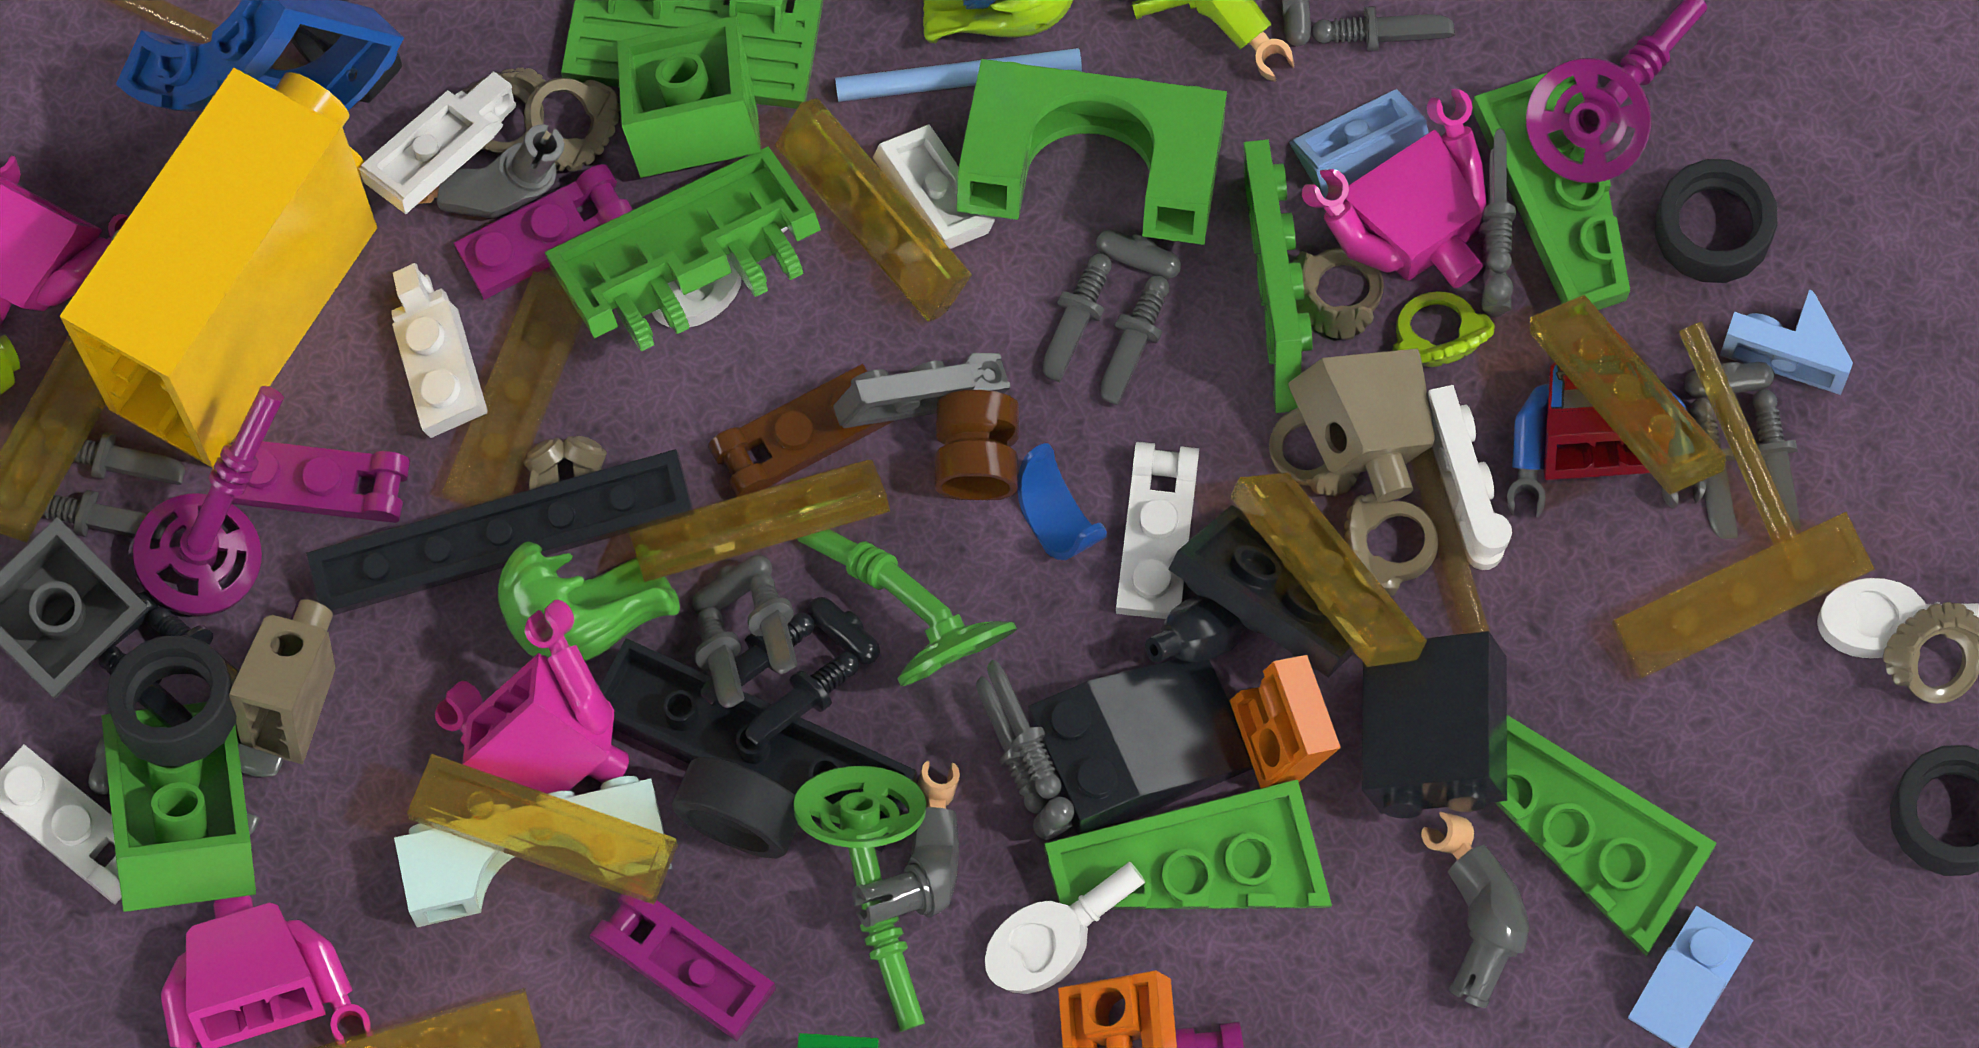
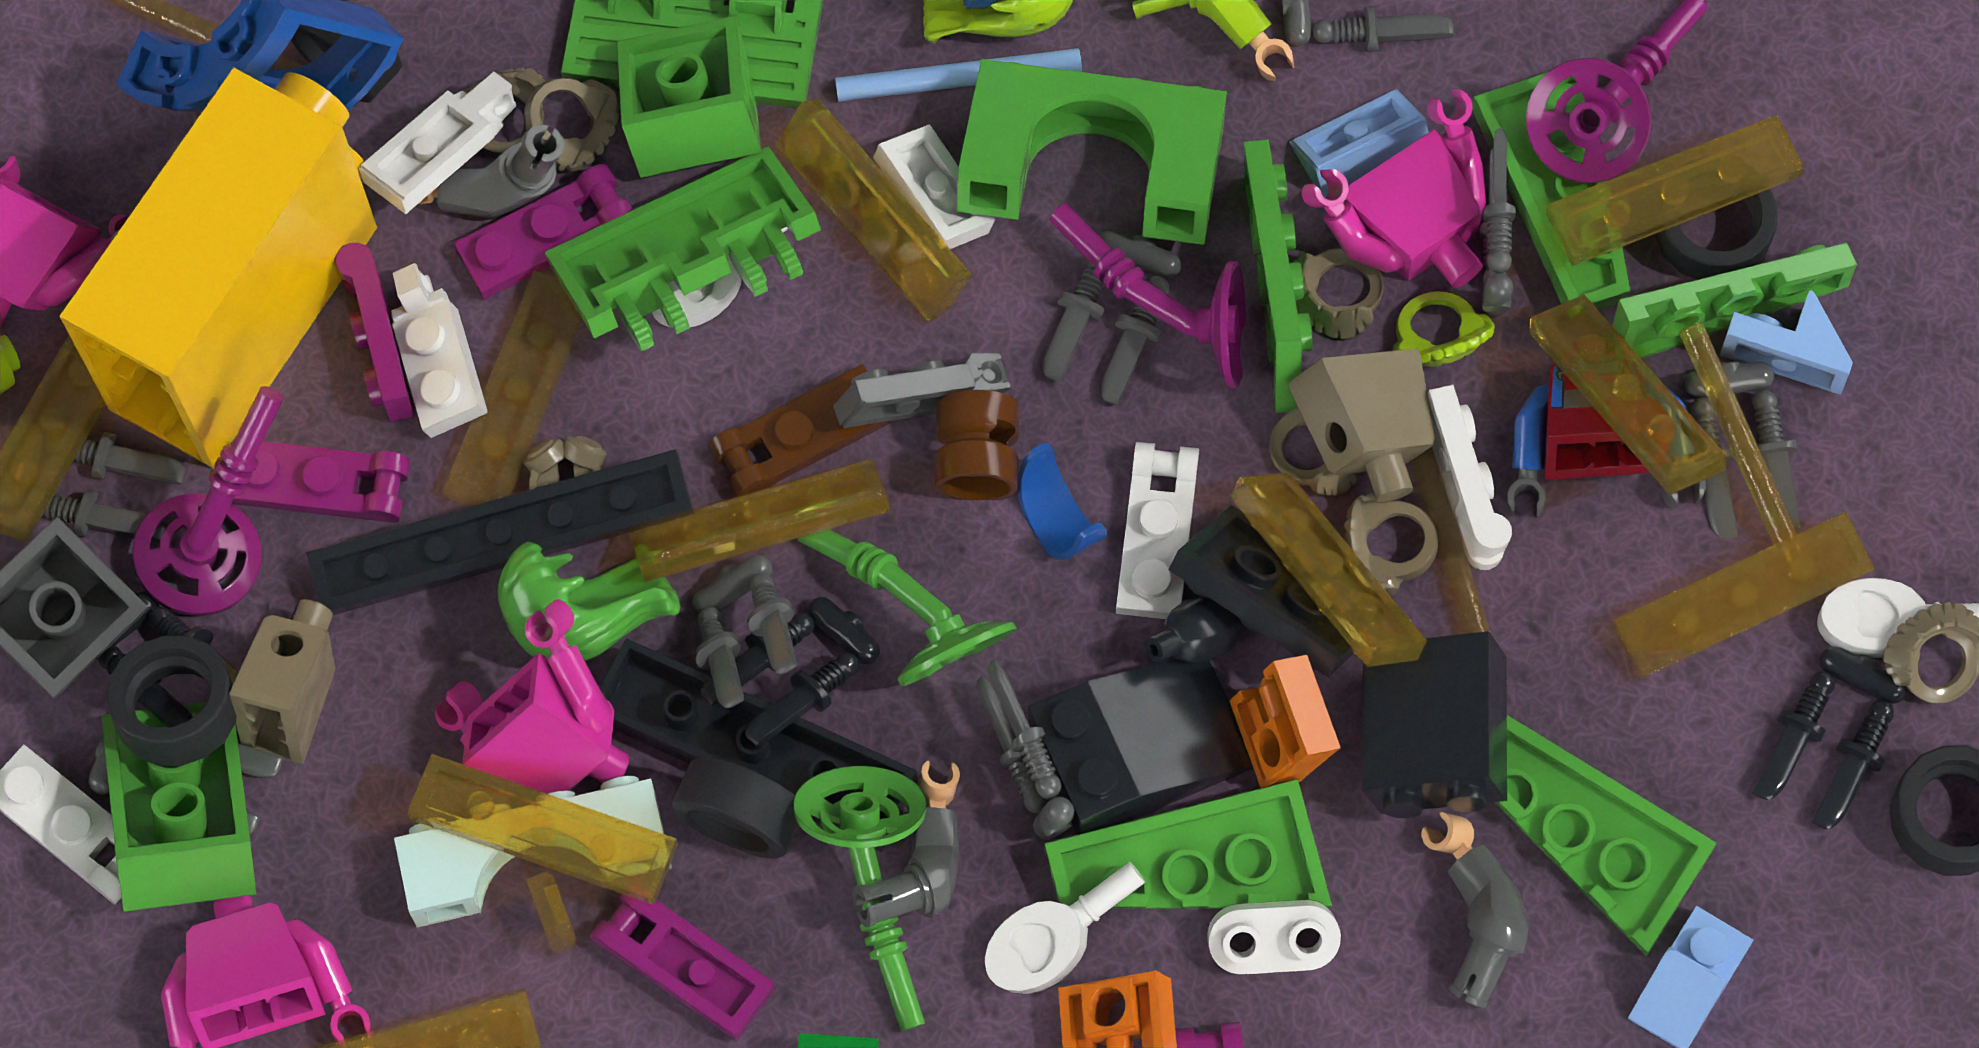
(375, 331): none -> magenta plate
(552, 912): none -> clear yellow tile
(1214, 323): none -> magenta dish
(1274, 934): none -> white plate
(1653, 318): none -> bright green wing
(1674, 190): none -> clear yellow tile
(1802, 724): none -> black piece

